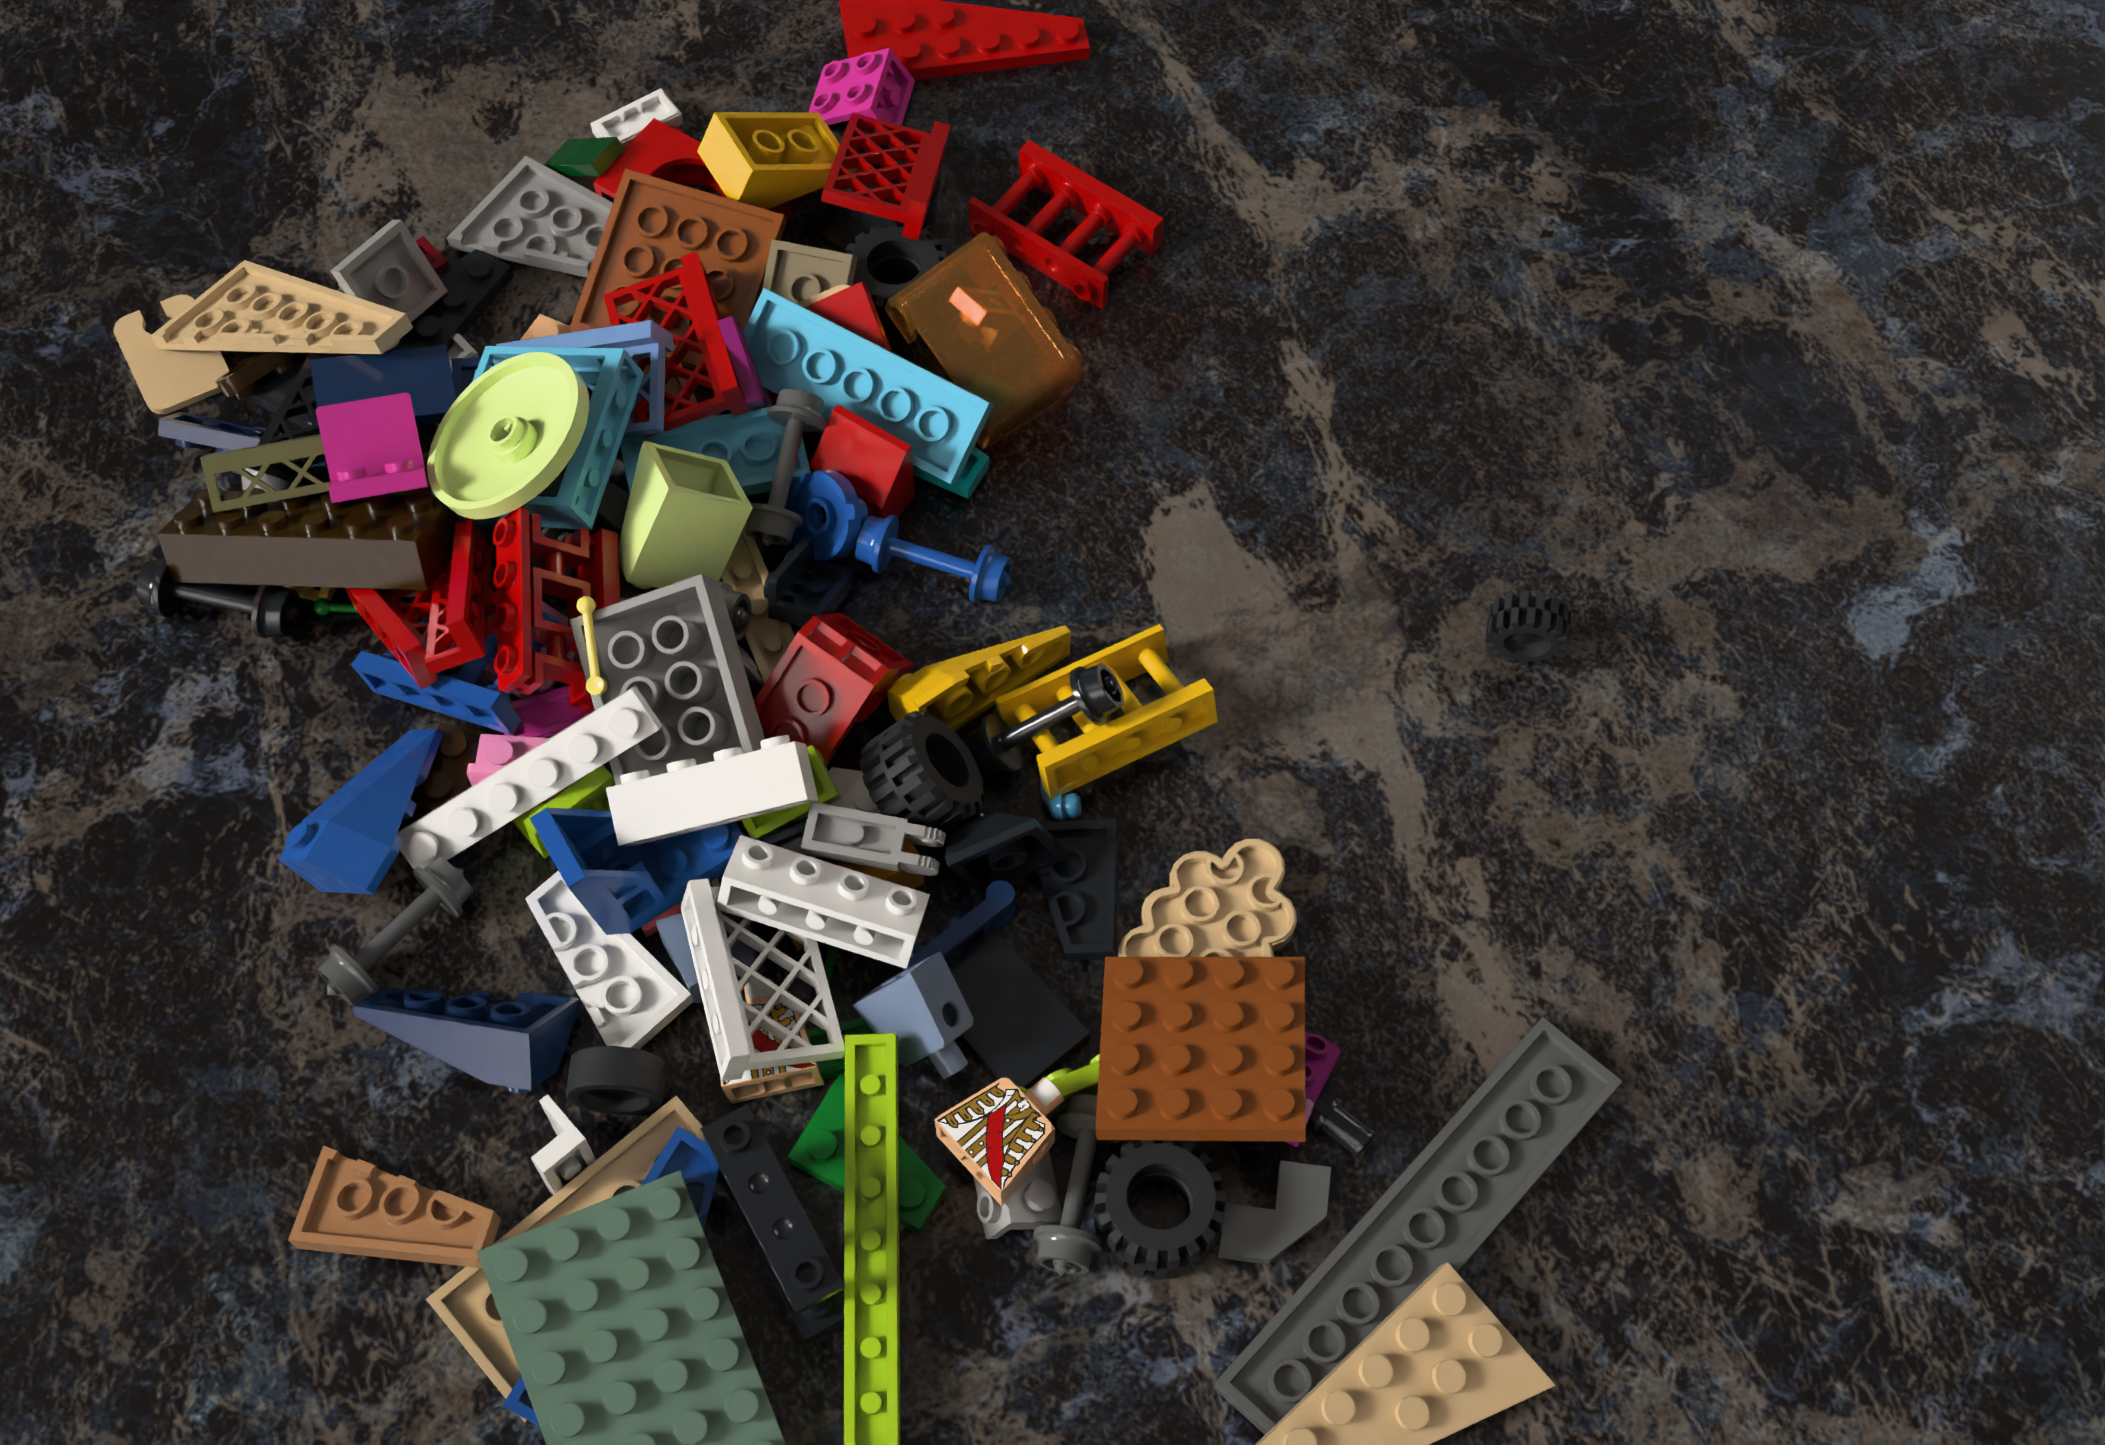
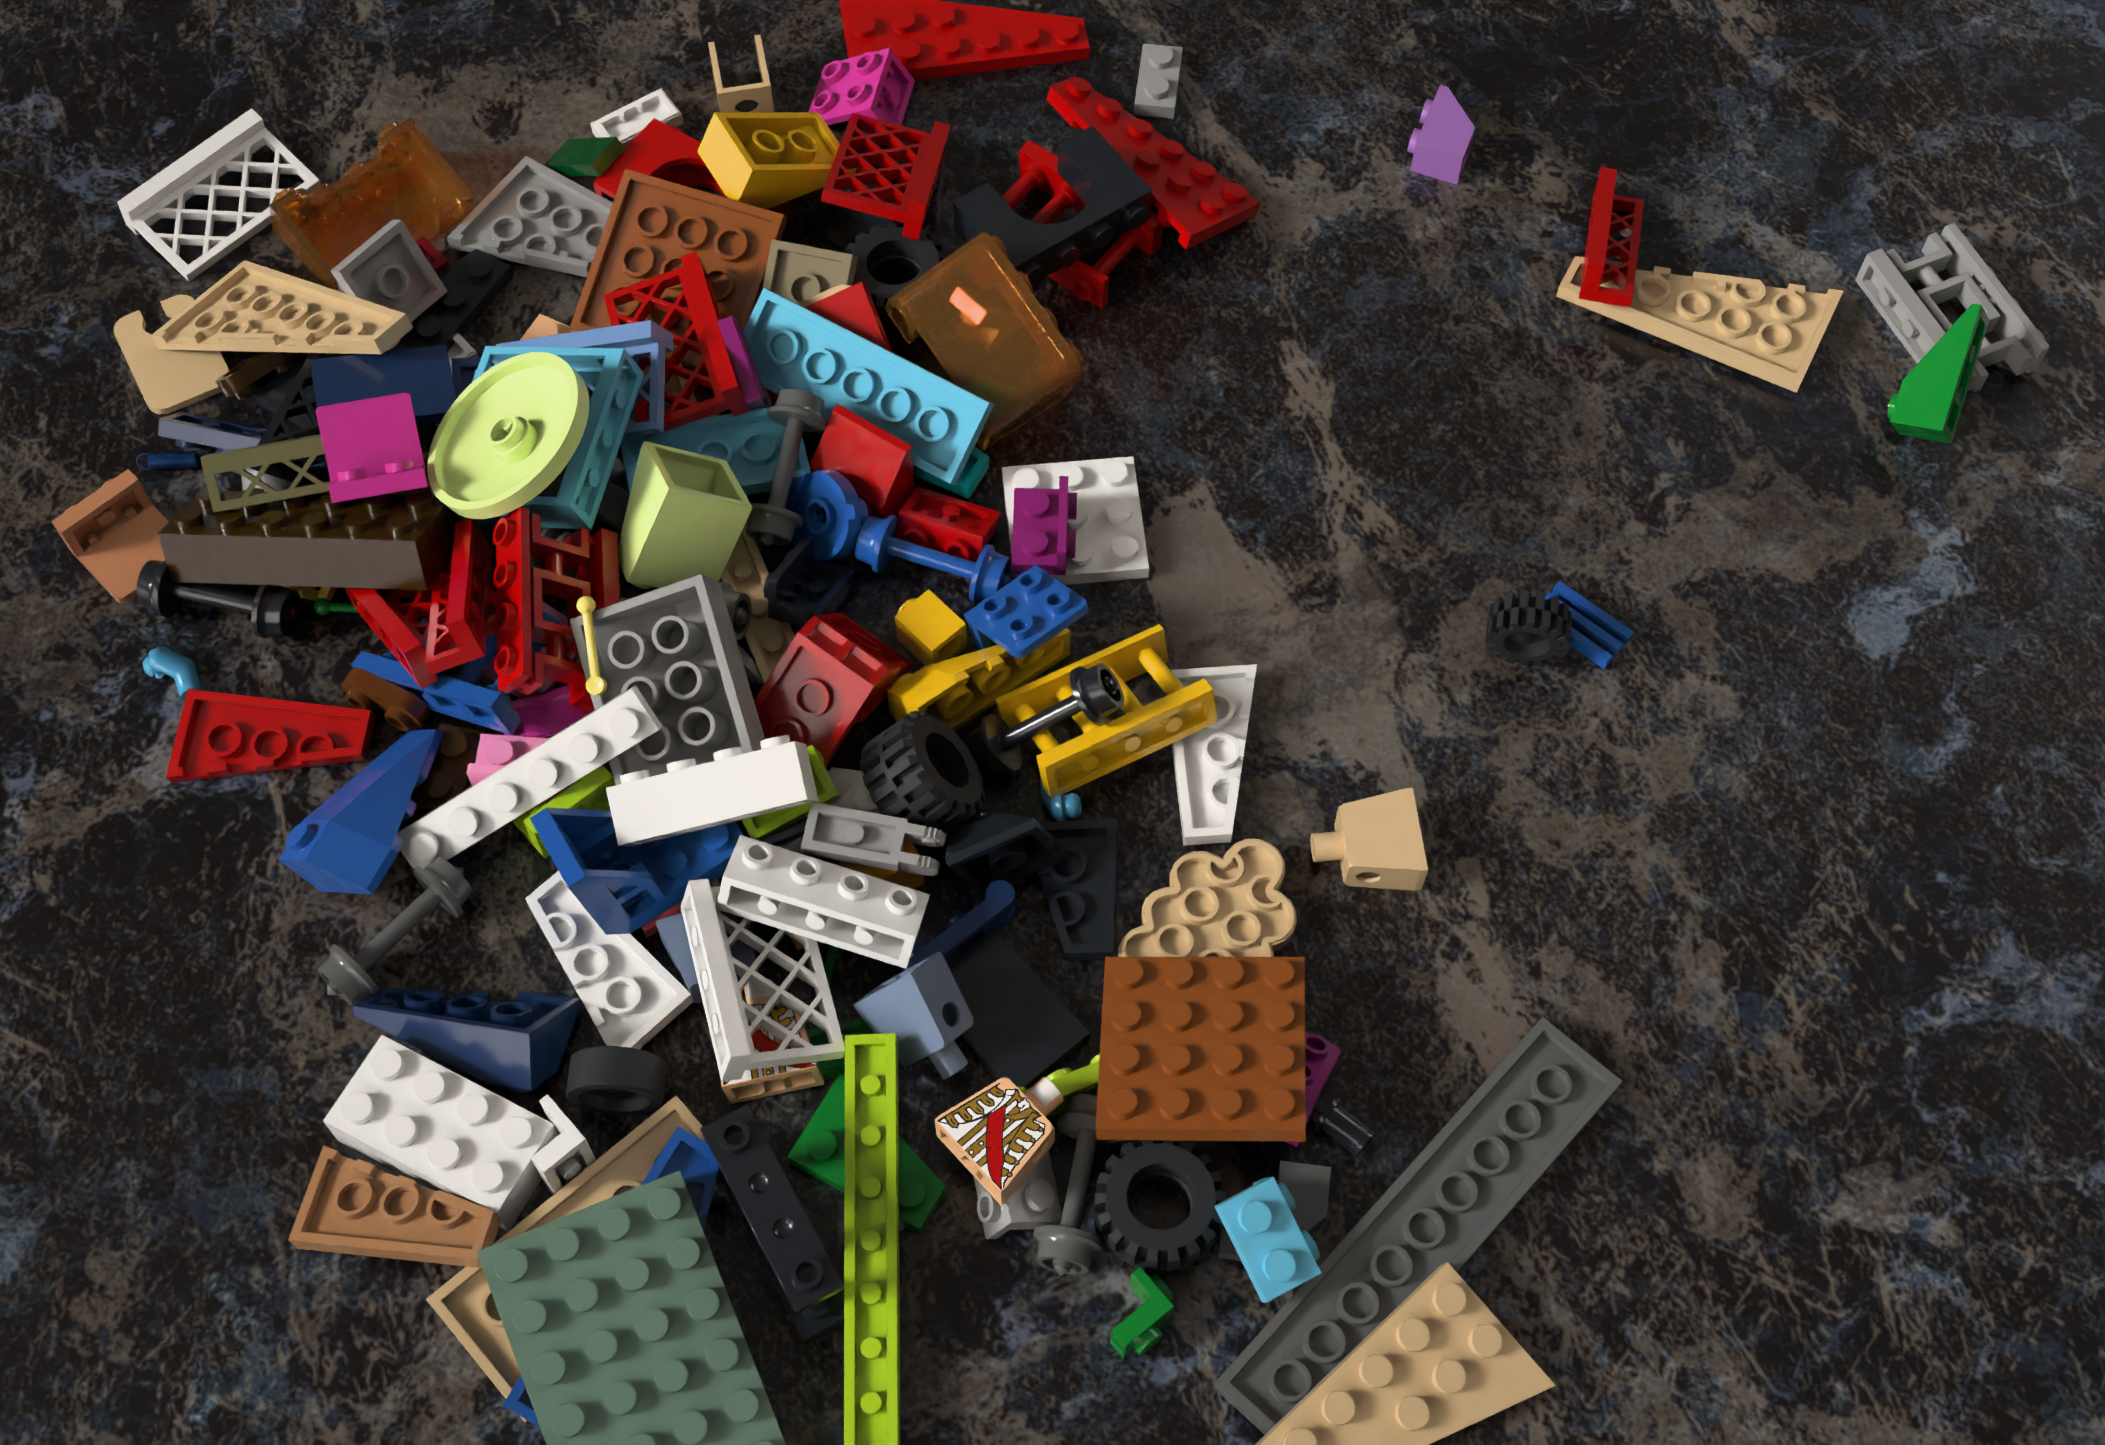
(114, 534): none -> nougat bracket
(165, 661): none -> dark azure arm
(172, 460): none -> blue piece
(191, 174): none -> white fence
(257, 735): none -> red wing
(397, 705): none -> reddish brown plate
(402, 183): none -> clear orange windscreen
(441, 1130): none -> white brick
(731, 96): none -> tan piece
(930, 629): none -> yellow brick
(946, 524): none -> red bracket
(1025, 613): none -> blue bracket
(1041, 528): none -> magenta bracket
(1103, 180): none -> black arch
(1107, 519): none -> white plate
(1142, 1328): none -> green bracket
(1158, 81): none -> light grey plate
(1183, 188): none -> red wing
(1212, 759): none -> white wing
(1269, 1238): none -> medium azure bracket
(1376, 842): none -> tan torso
(1444, 140): none -> medium lavender slope
(1594, 622): none -> blue tile
(1602, 246): none -> red fence
(1723, 318): none -> tan wing
(1921, 323): none -> light grey fence
(1938, 385): none -> green slope

